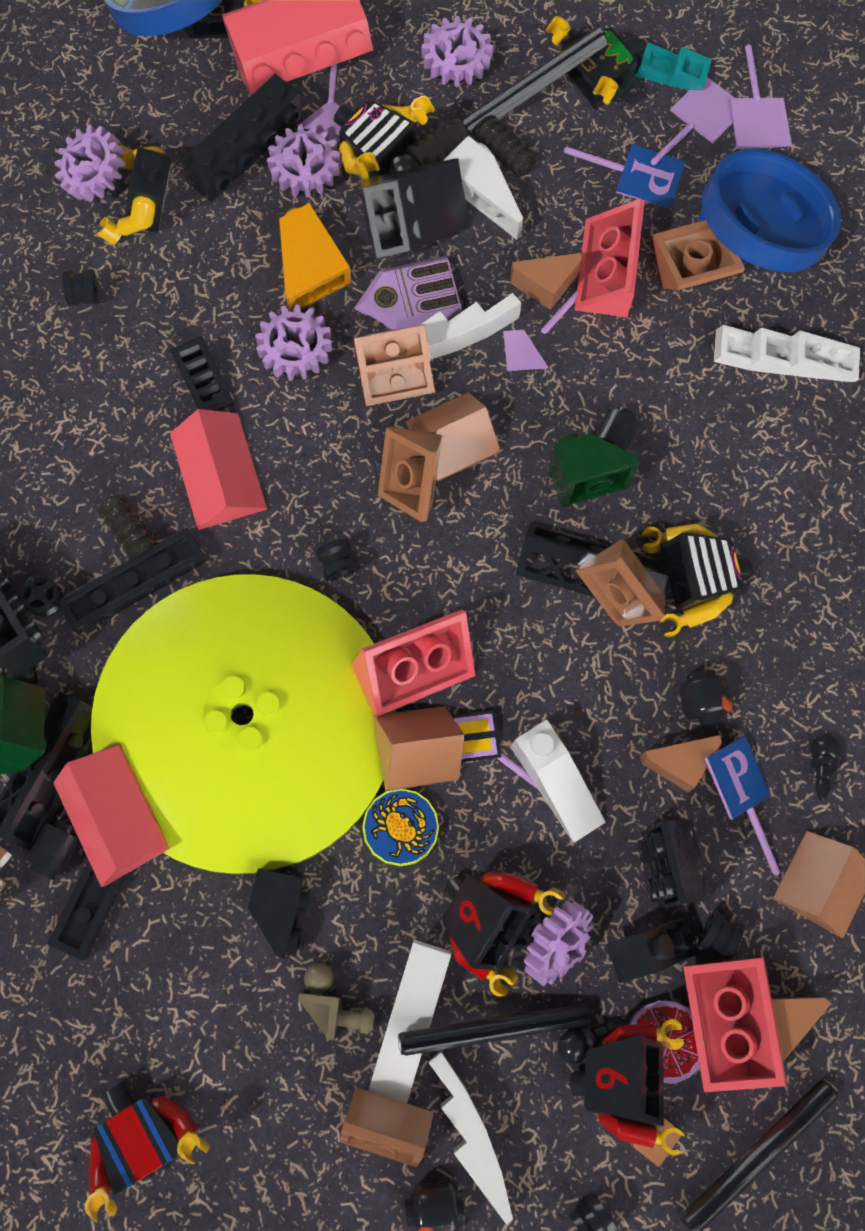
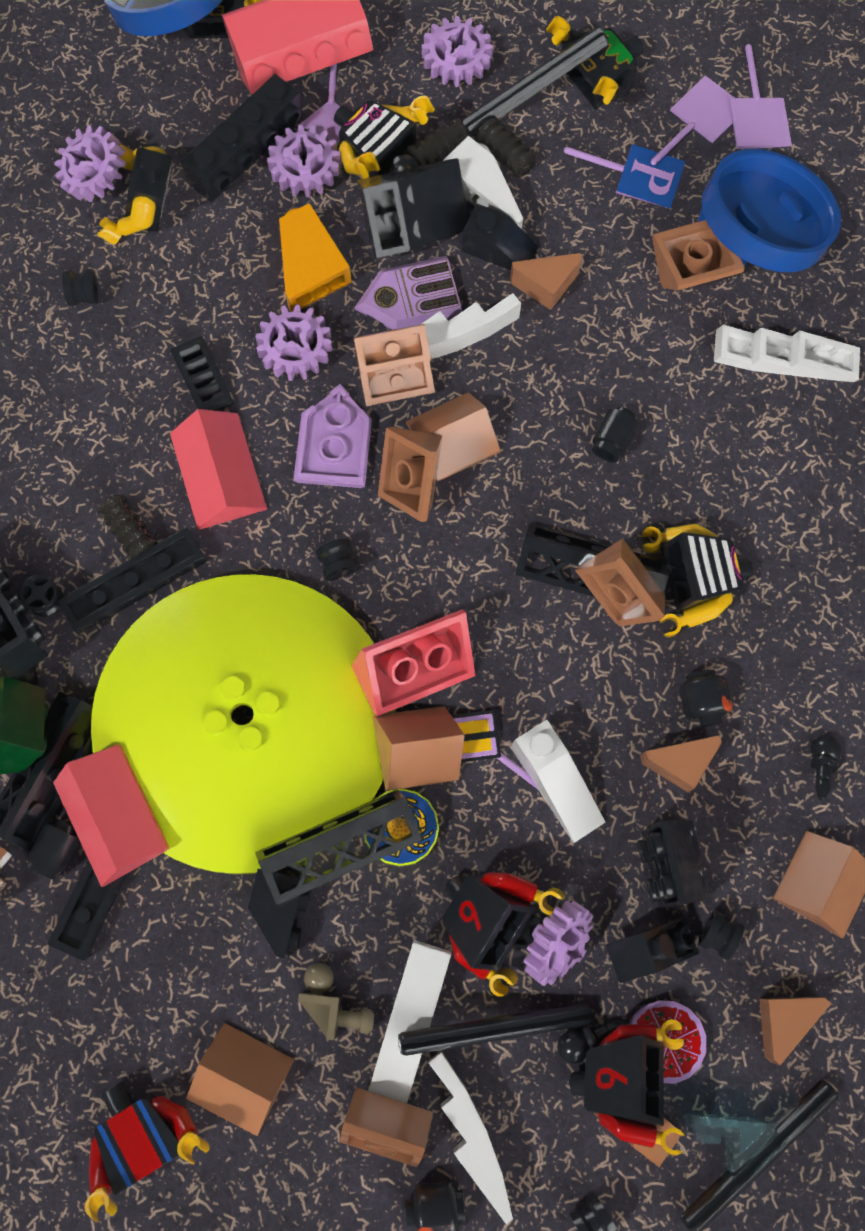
(239, 1078): none -> nougat slope
(333, 442): none -> lavender tile
(333, 832): none -> black fence
(496, 238): none -> black slope
(521, 351): lavender piece -> none
(589, 468): dark green slope -> none
(610, 260): coral slope -> none
(681, 70): teal slope -> none
(734, 1025): coral slope -> none
(741, 787): blue piece -> none
(741, 1134): none -> clear light blue slope

